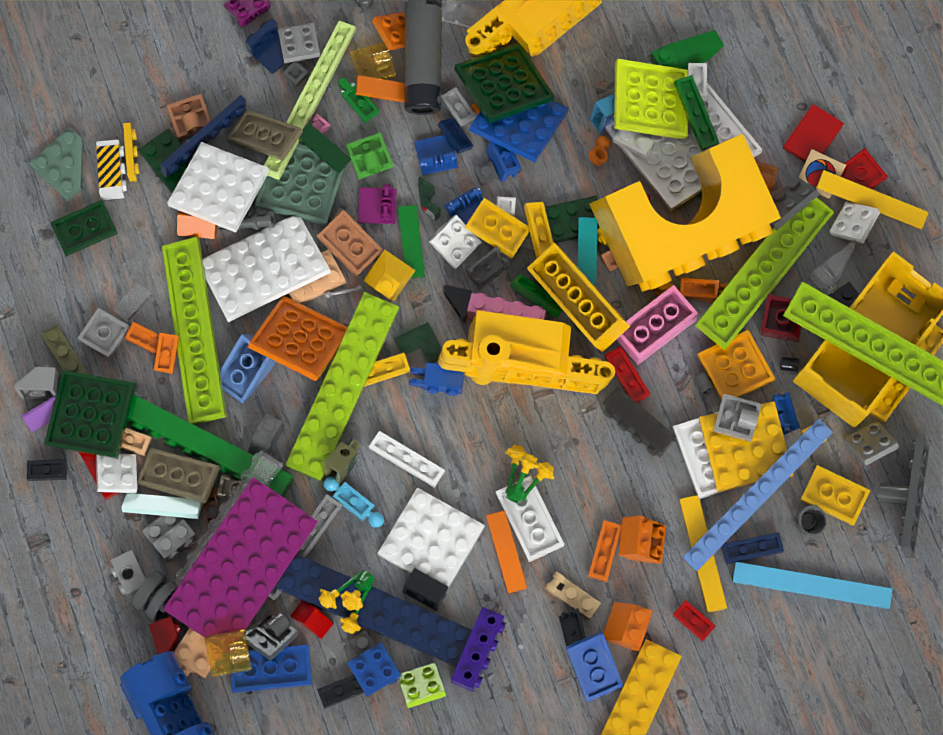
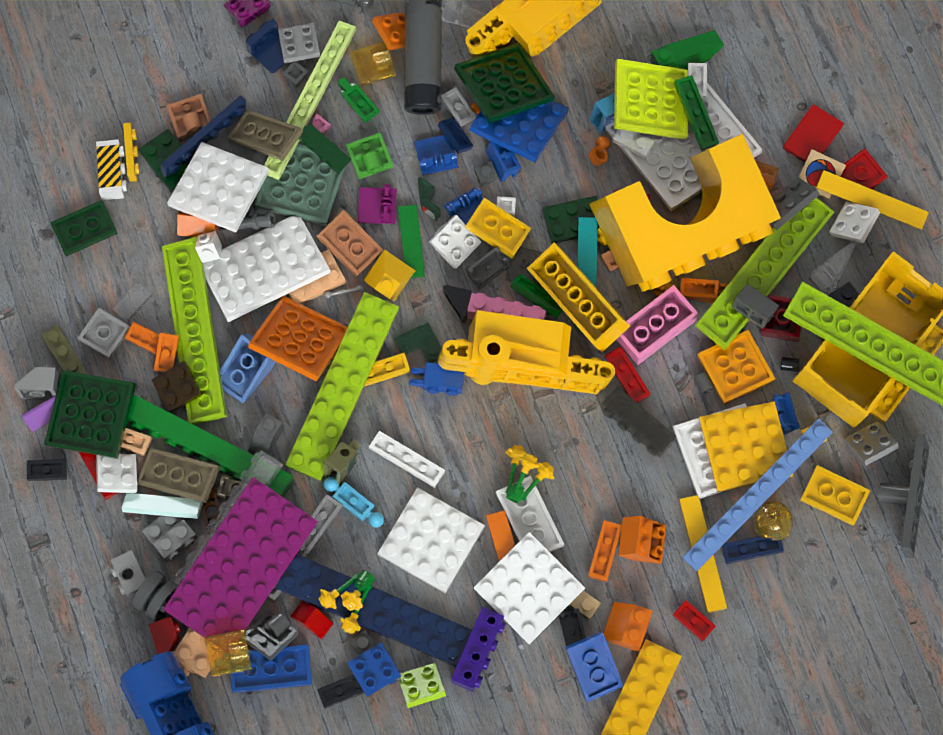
(62, 164): sand green plate -> none
(177, 387): none -> dark brown plate
(208, 246): none -> white brick
(379, 88): orange tile -> none
(425, 589): black hinge -> none
(529, 588): none -> white plate
(538, 227): yellow plate -> none
(737, 417): light grey plate -> none
(755, 306): none -> dark grey hinge
(773, 521): none -> clear yellow cylinder
(811, 517): dark grey helmet -> none
(812, 585): medium azure tile -> none

